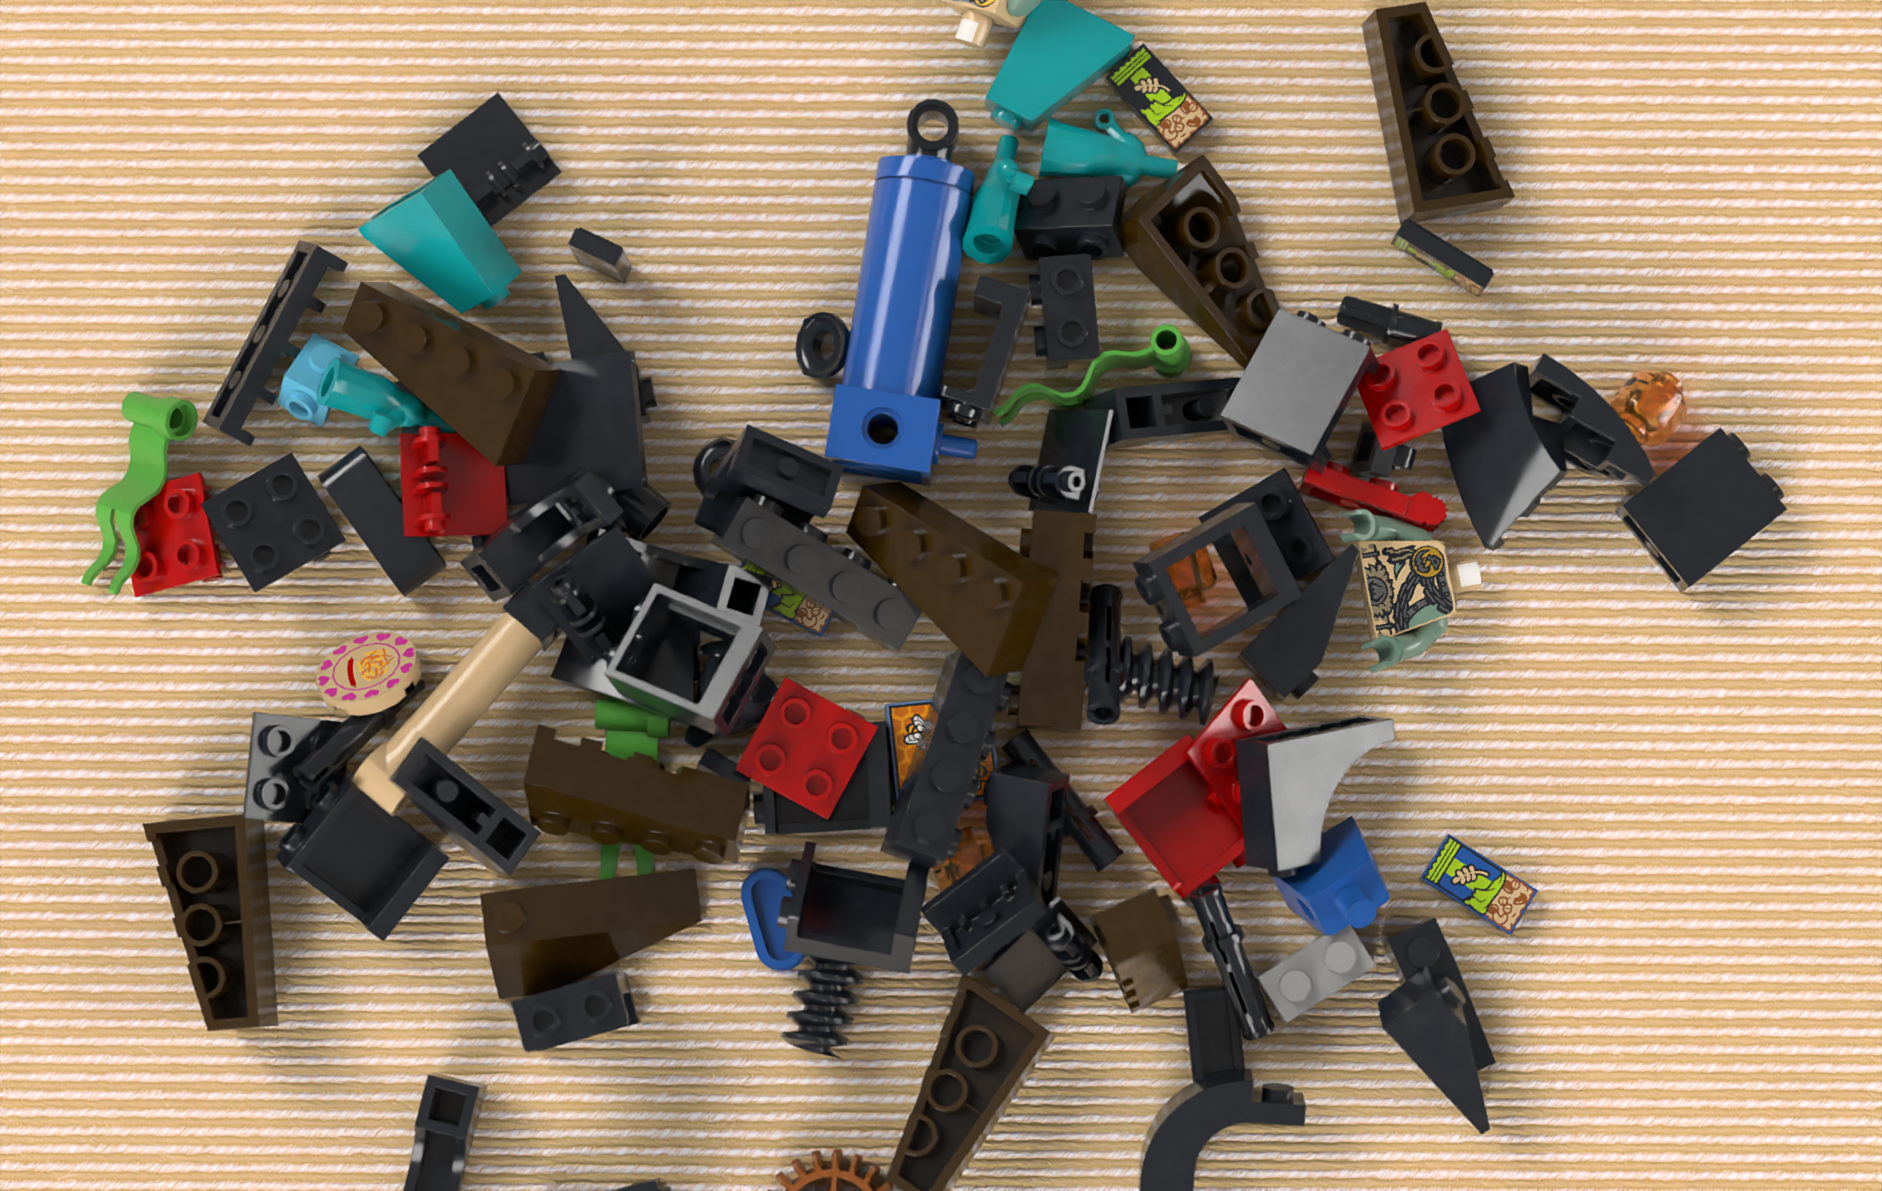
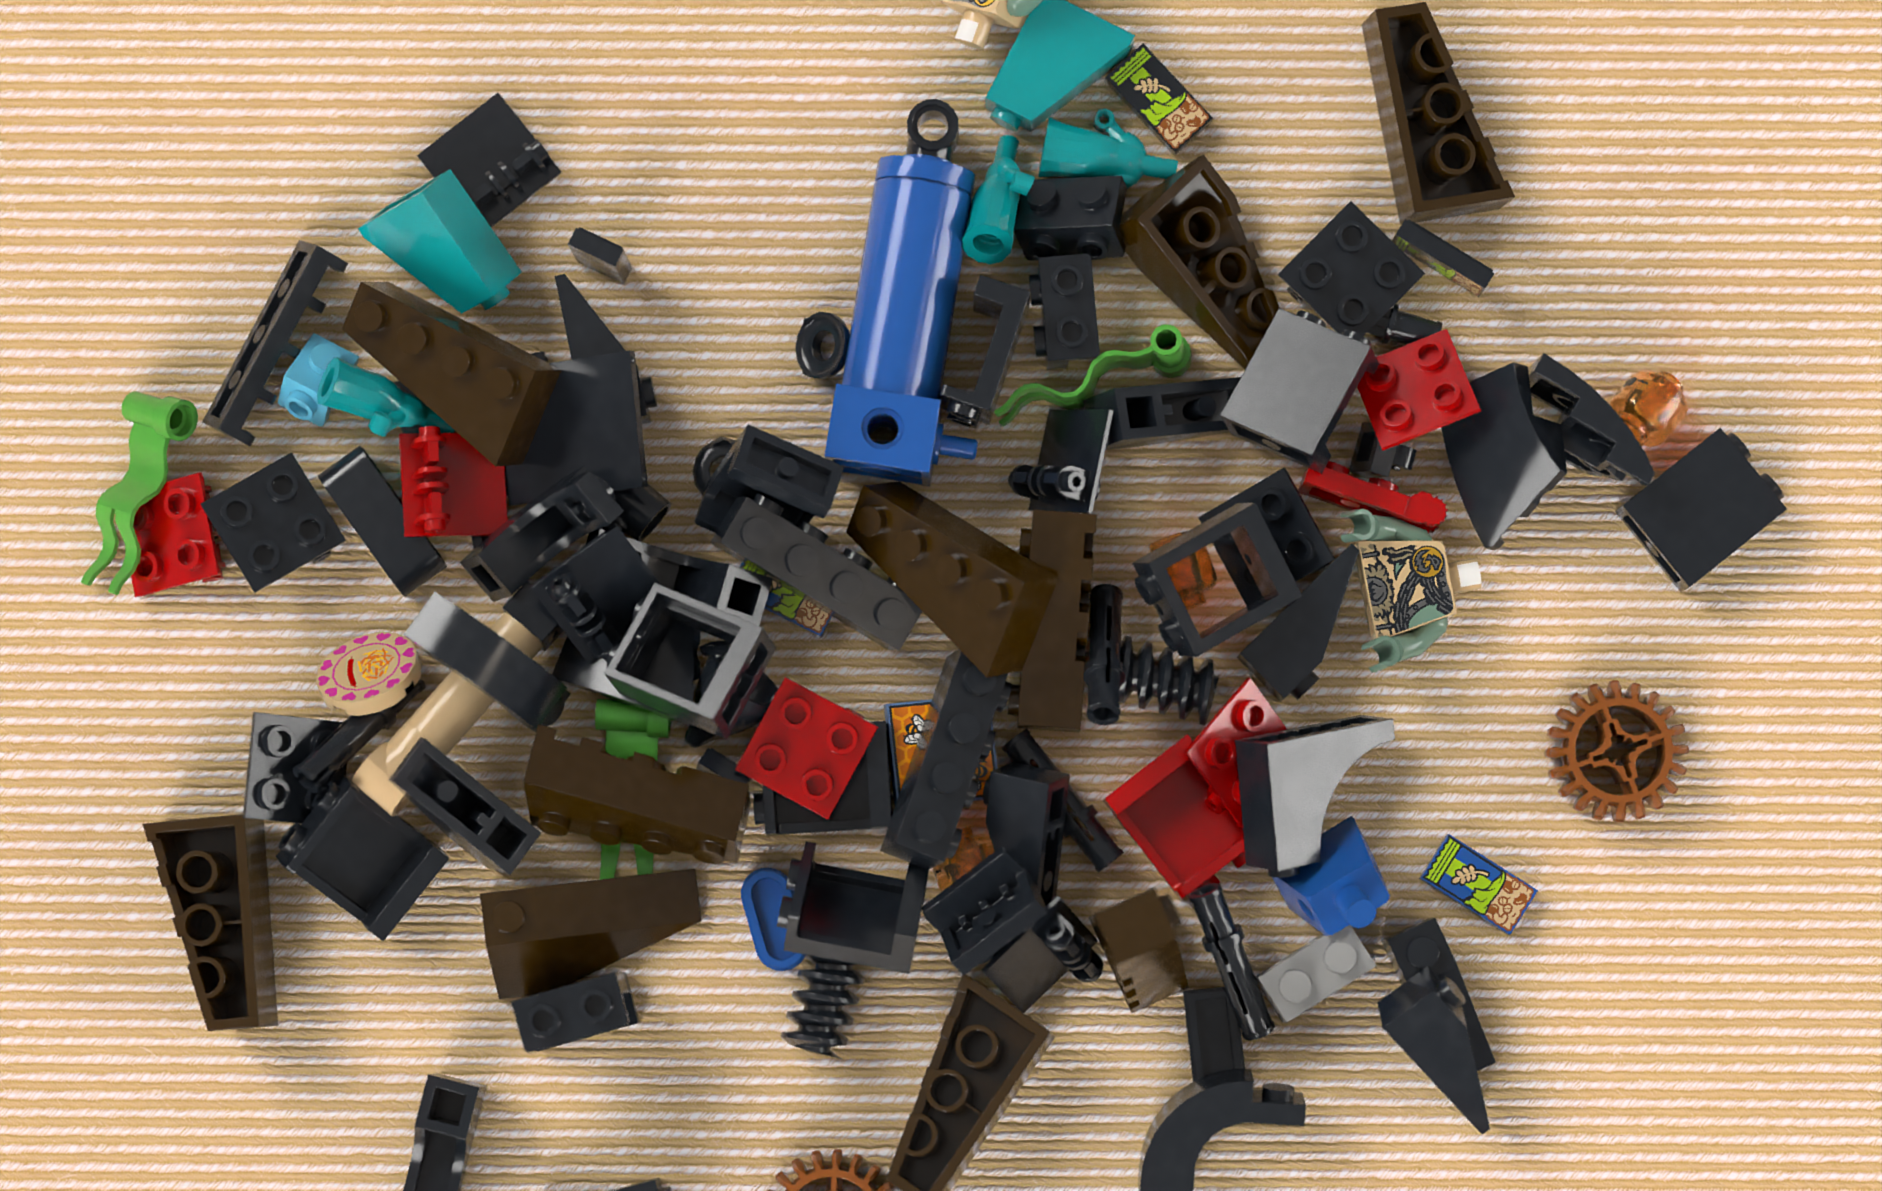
(488, 662): none -> black arch
(1350, 273): none -> black hinge
(1607, 728): none -> dark orange gear

